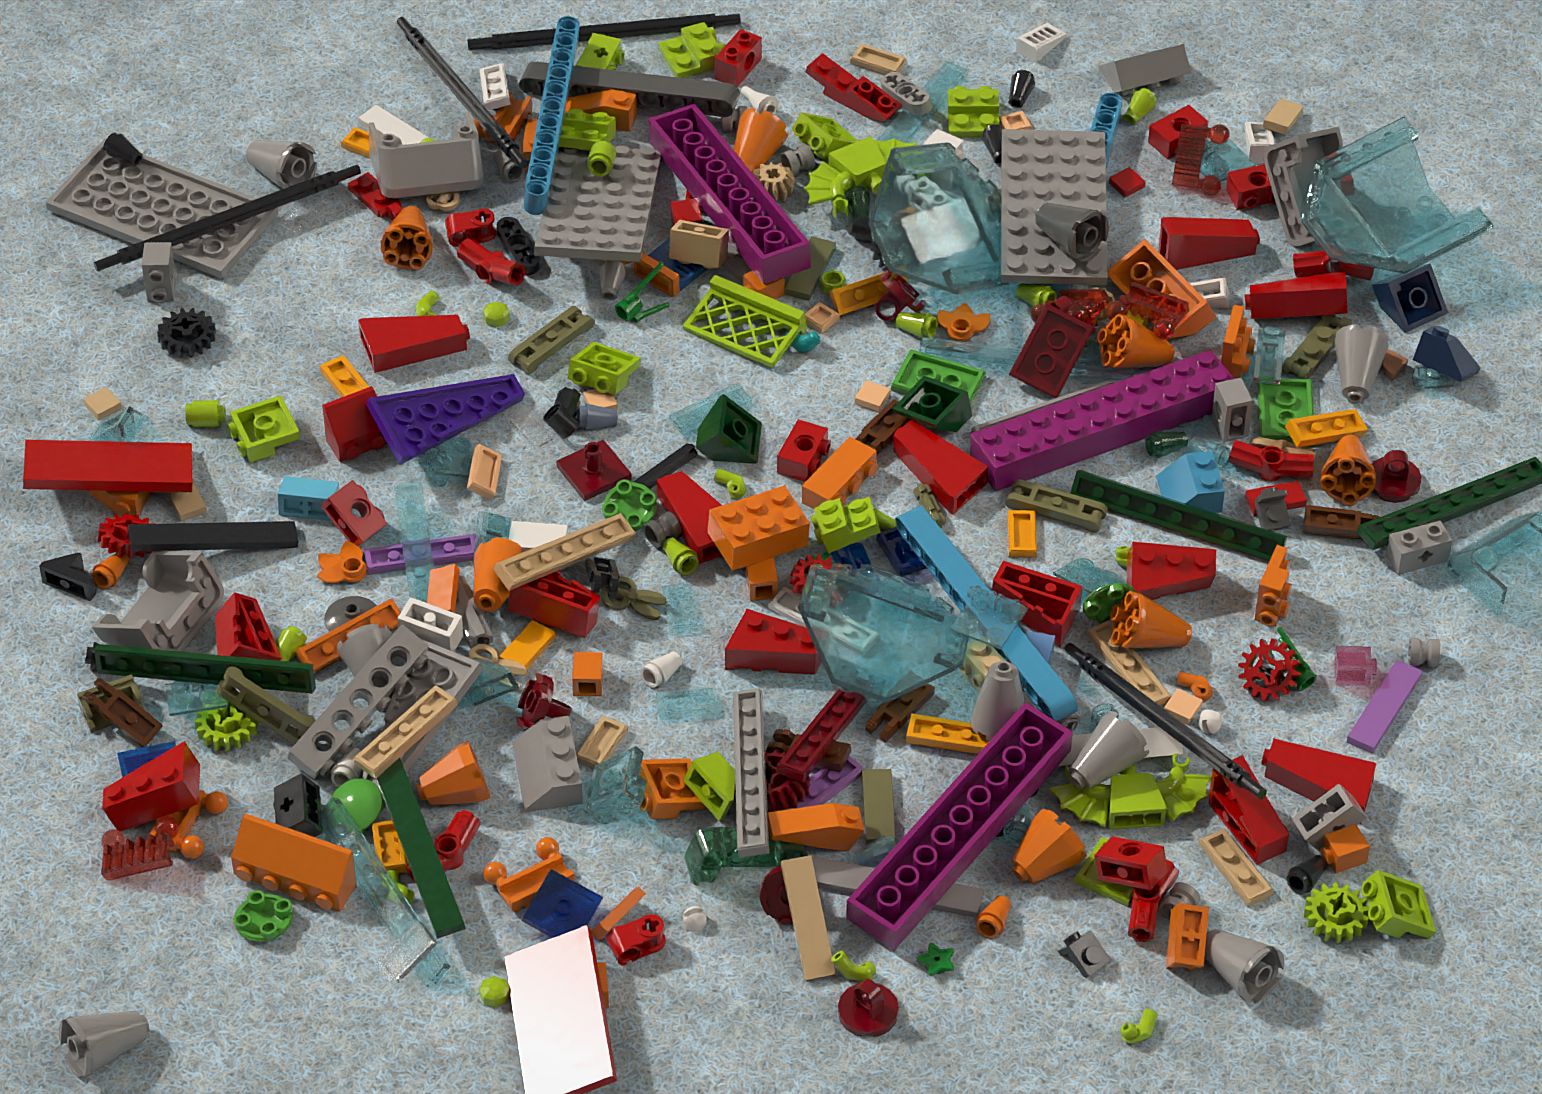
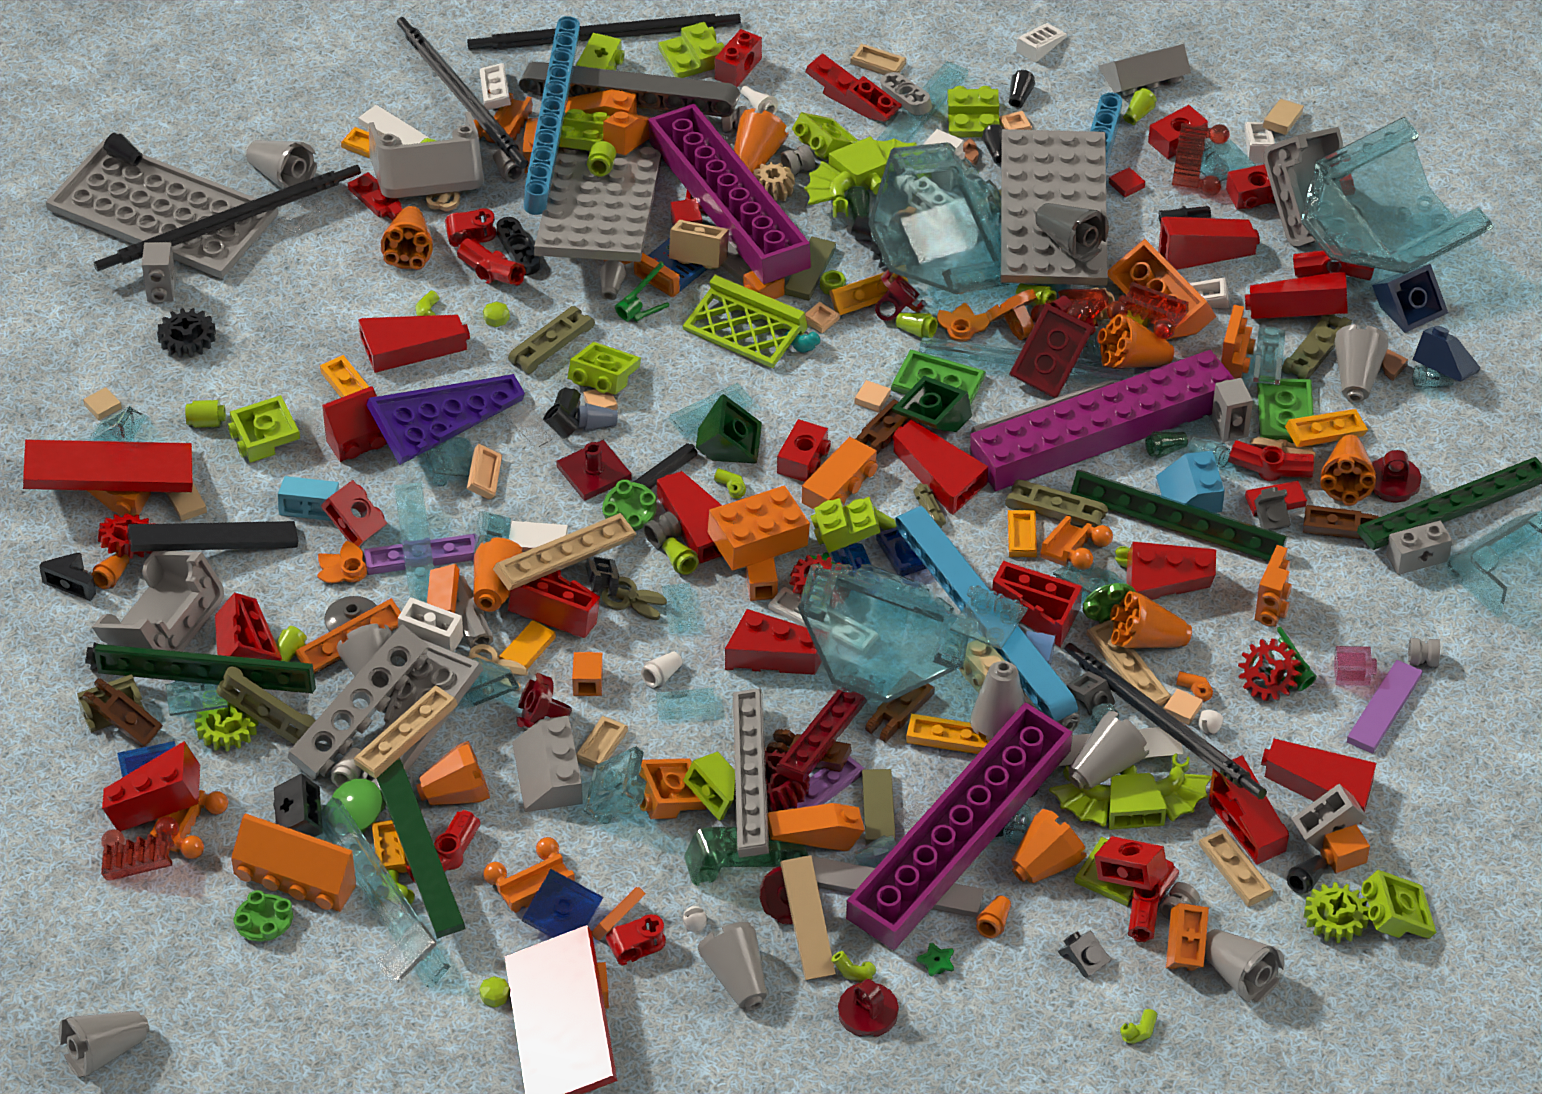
(626, 131): none -> orange slope
(736, 963): none -> light grey cone
(971, 151): none -> nougat tile
(1015, 313): none -> orange tile
(1067, 543): none -> orange gear
(1091, 690): none -> dark grey bracket
(1195, 212): none -> black axle

